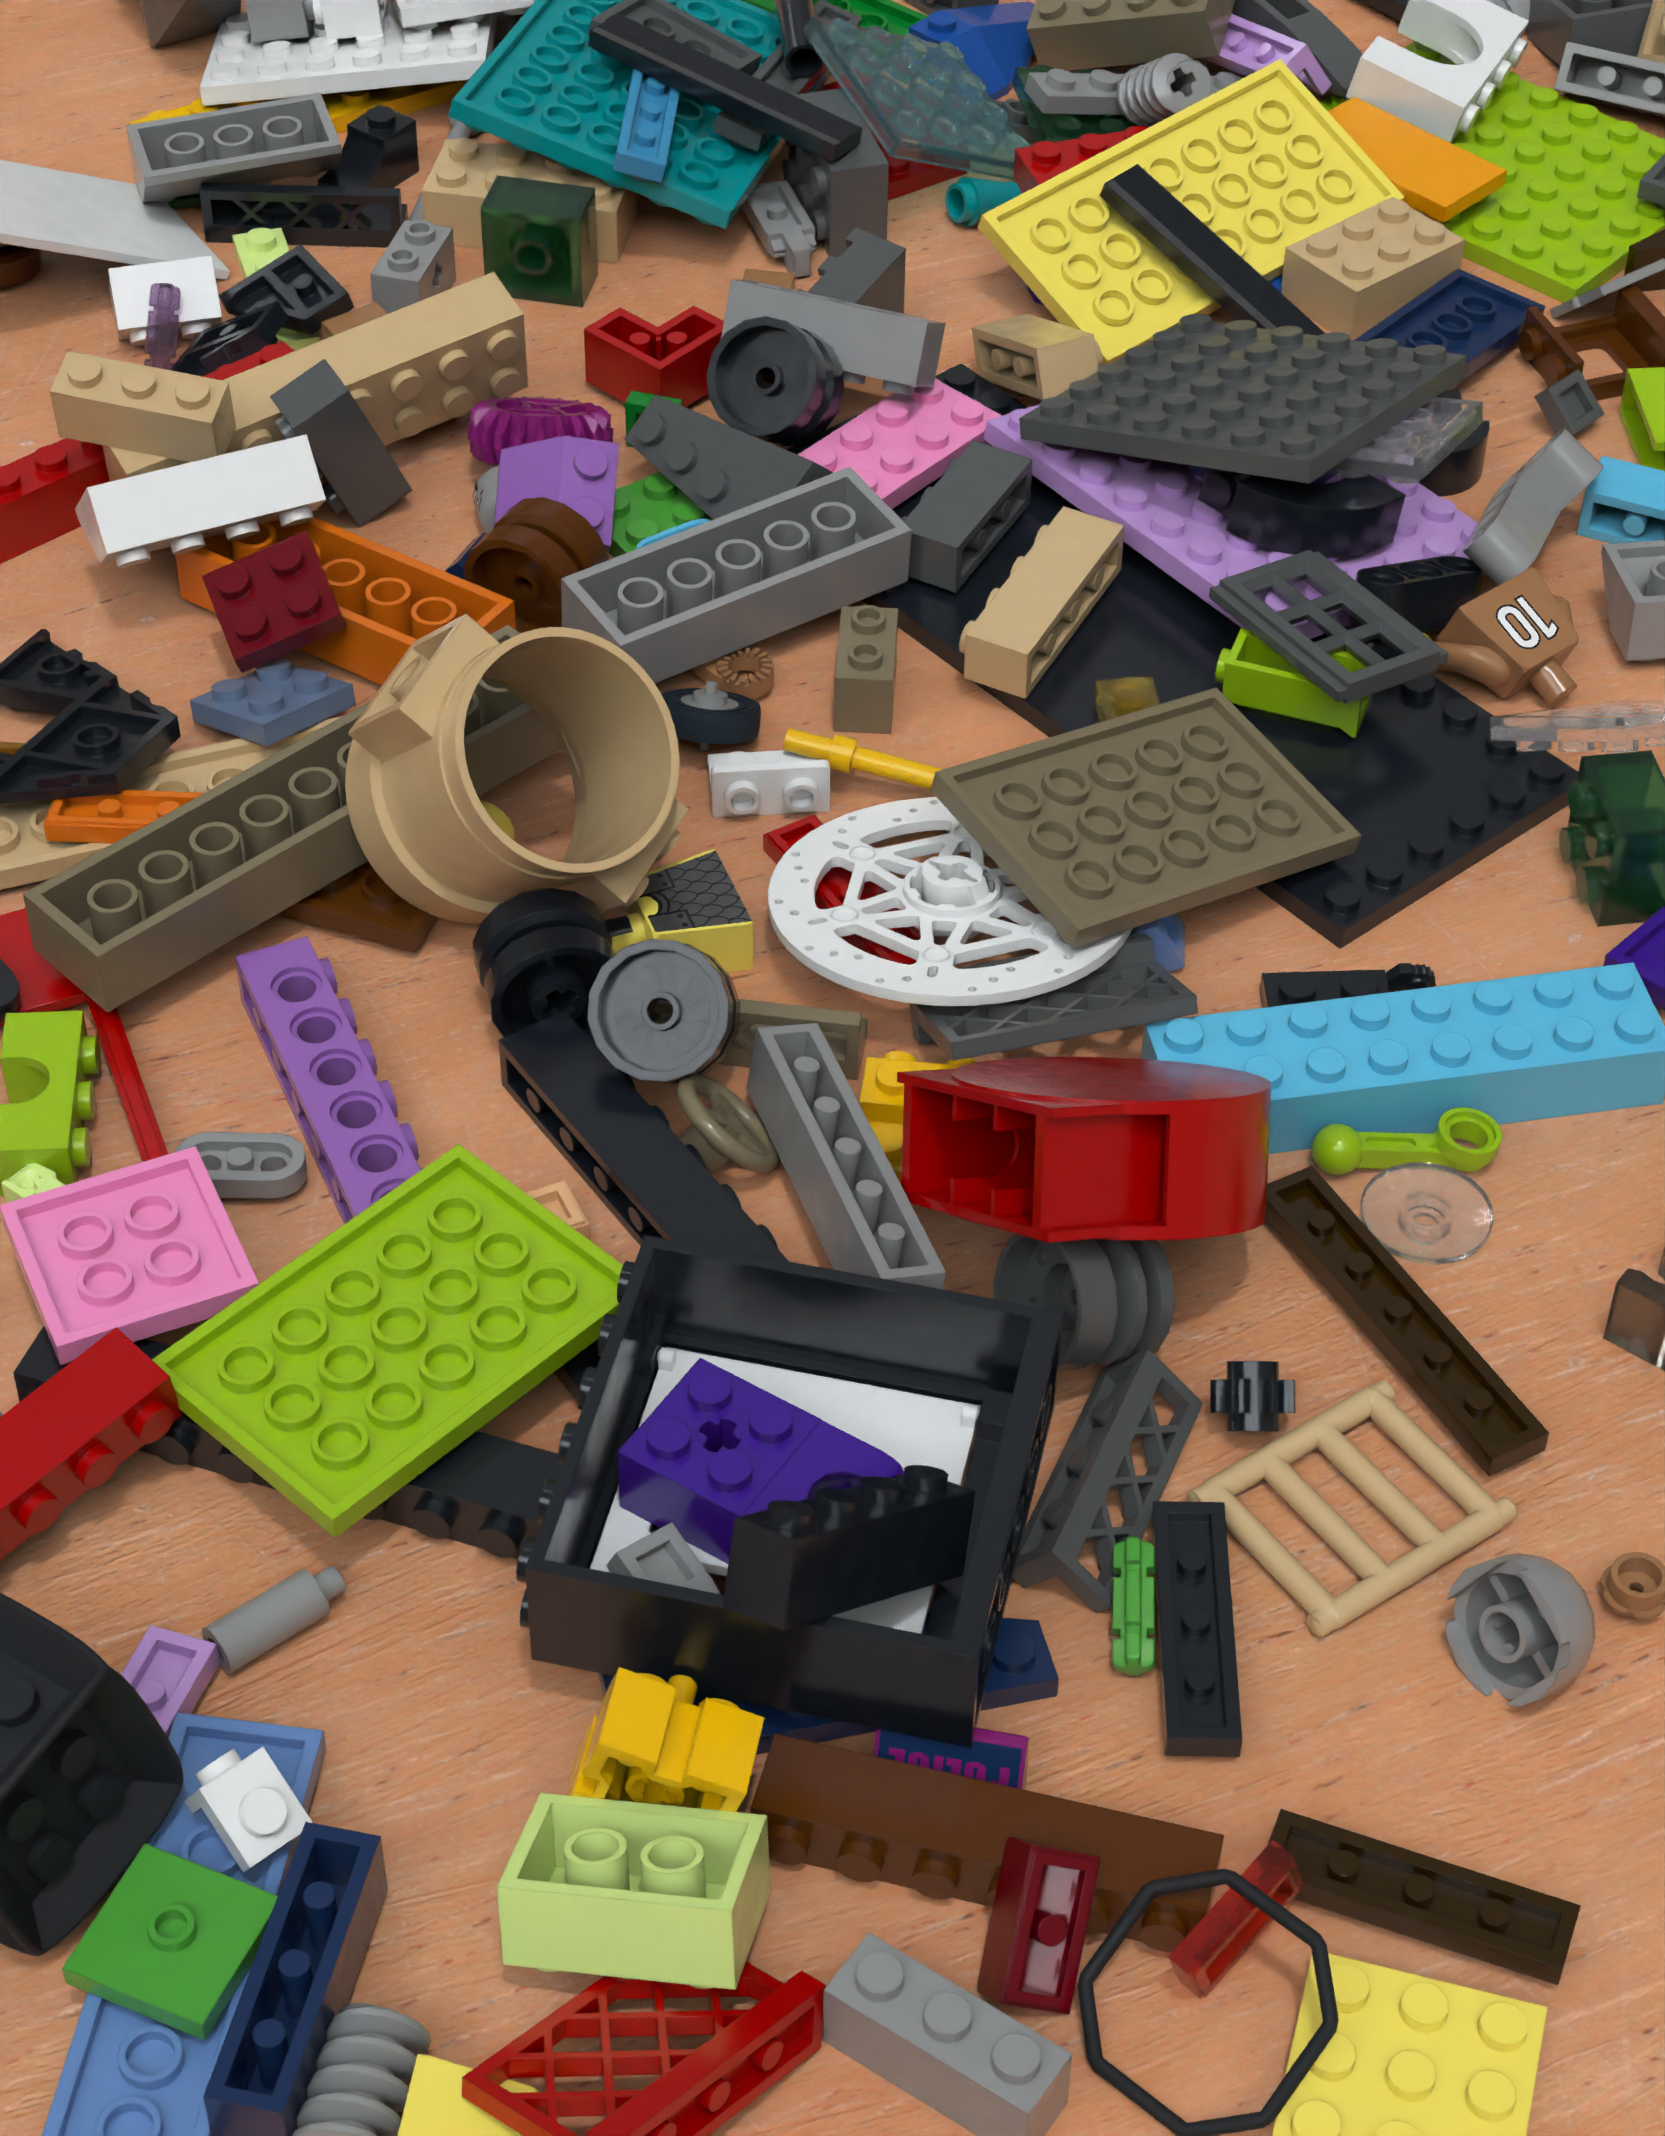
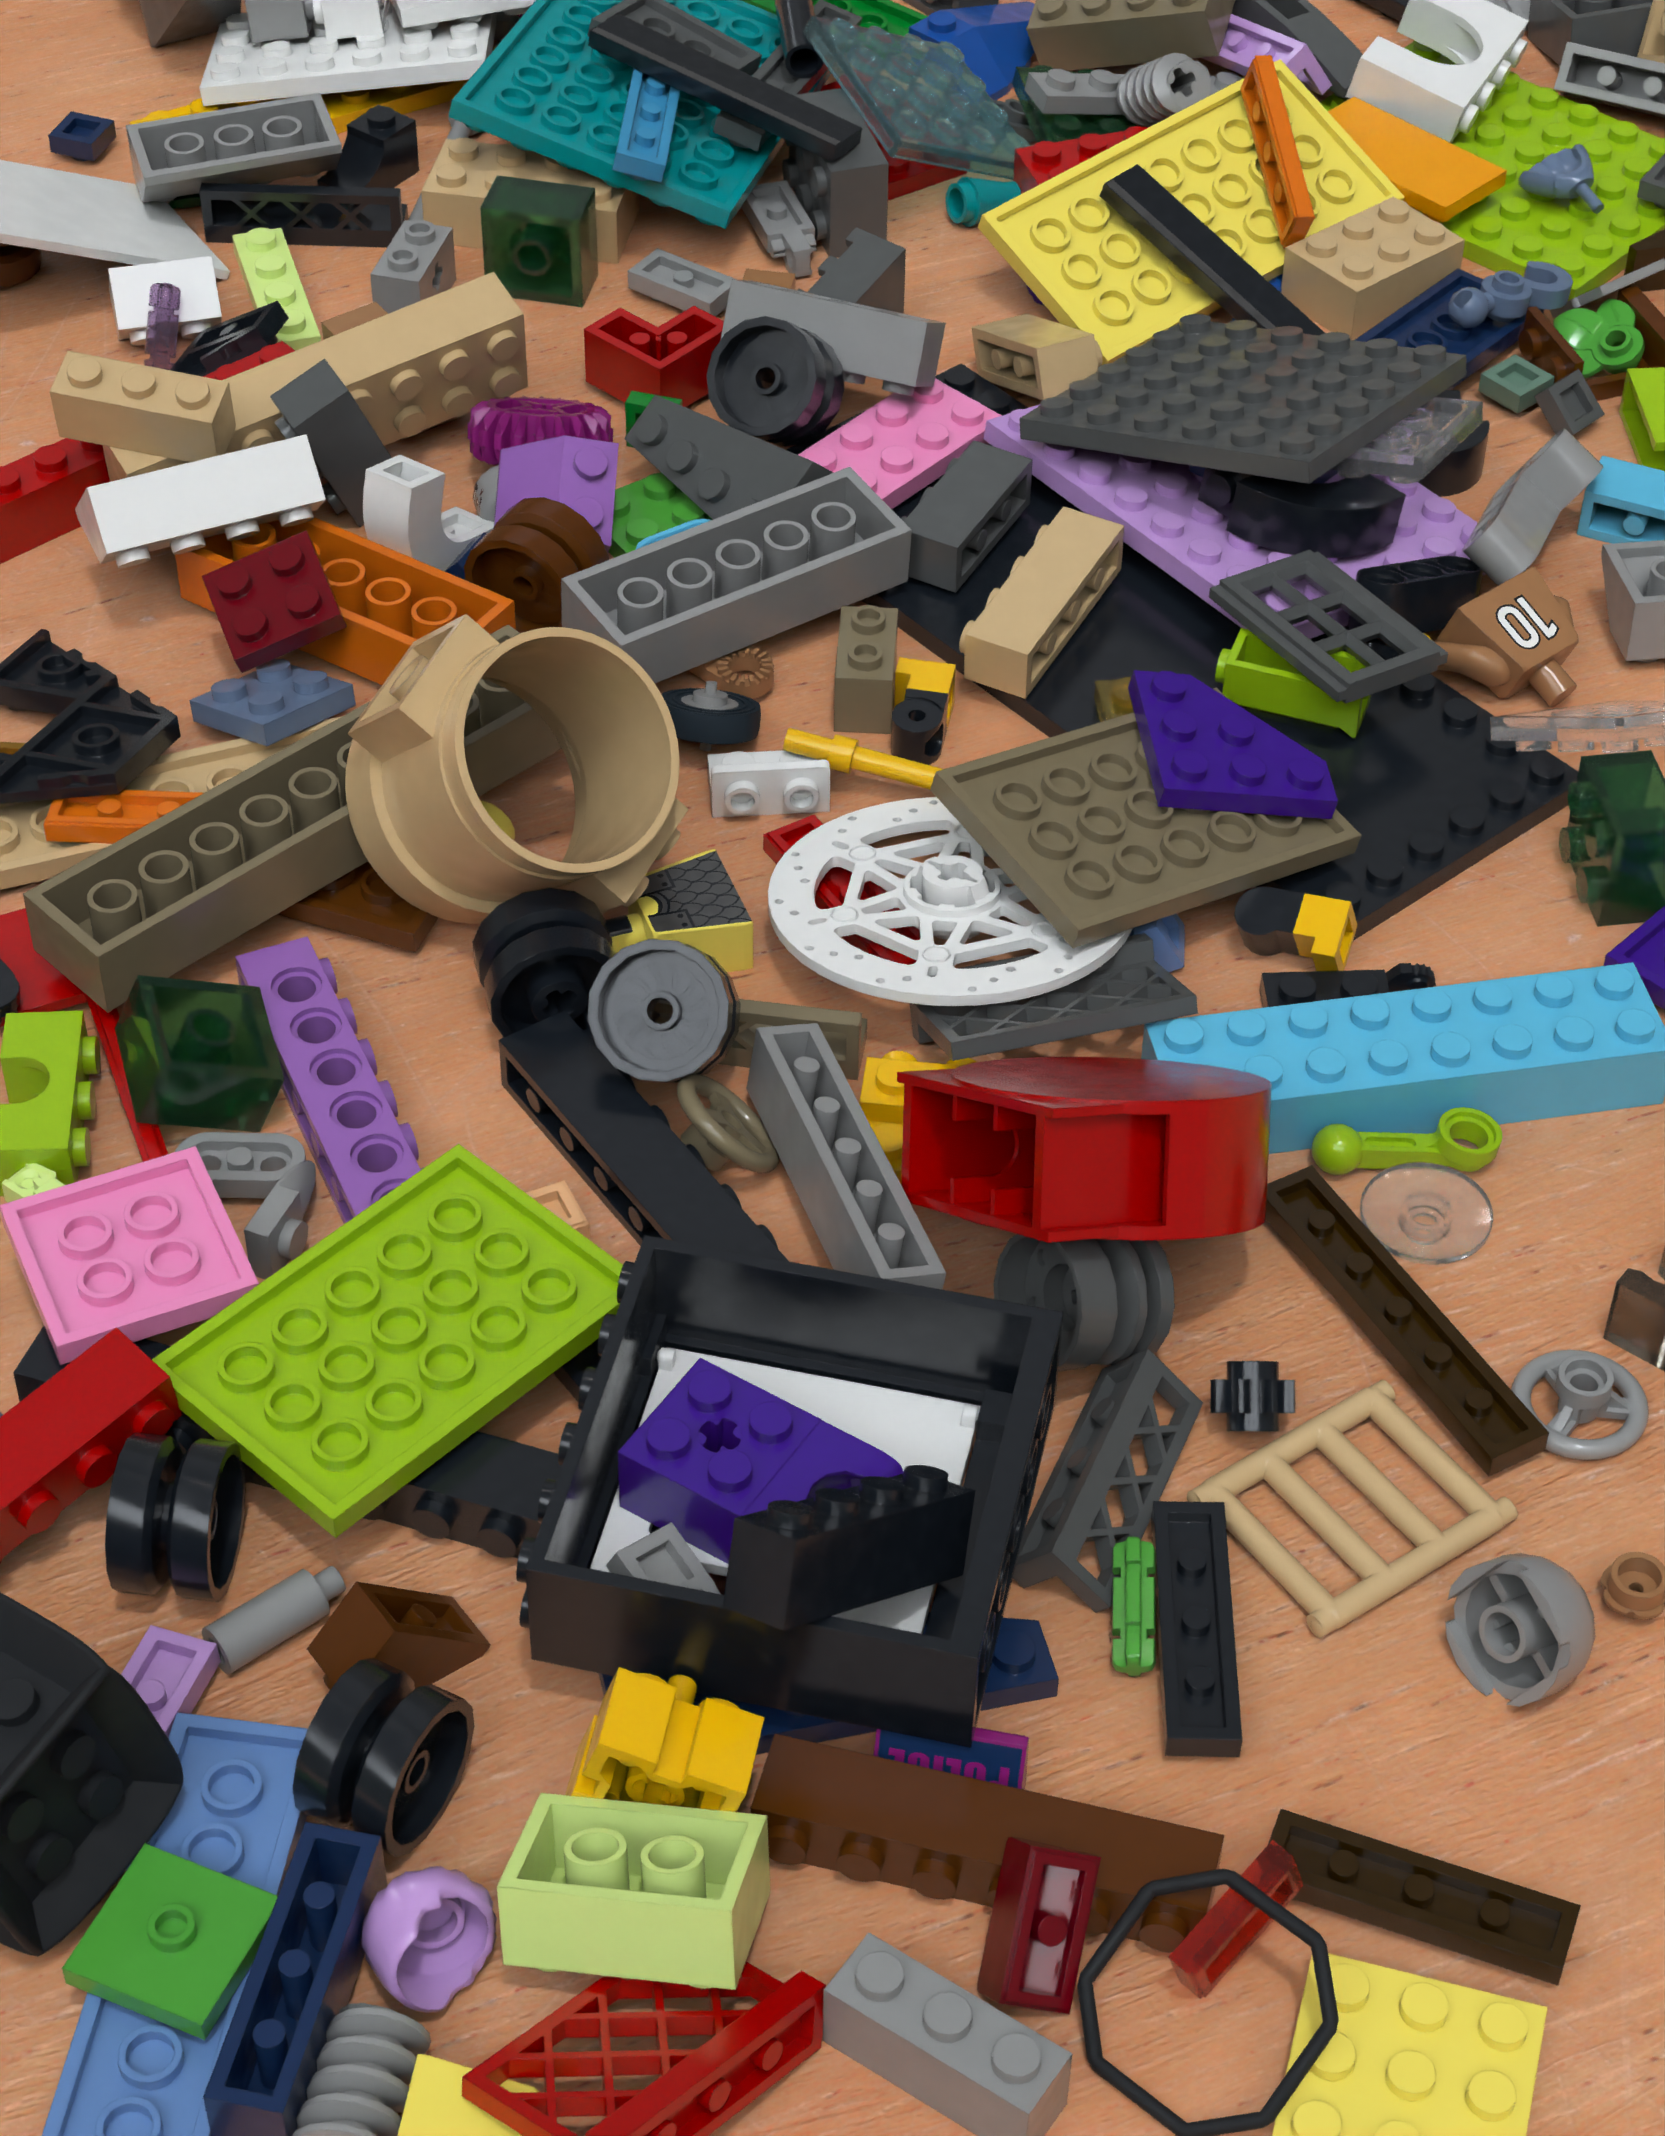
(82, 136): none -> dark blue plate
(175, 1517): none -> black wheel
(198, 1054): none -> clear green brick
(248, 1805): white bracket -> none
(278, 1226): none -> light grey plate
(298, 284): black wing -> none
(383, 1755): none -> black wheel
(401, 1627): none -> reddish brown slope
(405, 513): none -> white arch
(429, 1936): none -> lavender hair
(680, 282): none -> light grey plate
(921, 708): none -> black leg
(1220, 756): none -> dark purple plate
(1277, 151): none -> orange tile
(1297, 924): none -> leg
(1509, 294): none -> sand blue piece
(1514, 383): none -> sand green plate
(1563, 177): none -> sand blue piece
(1585, 1392): none -> light grey piece
(1603, 337): none -> bright green plate

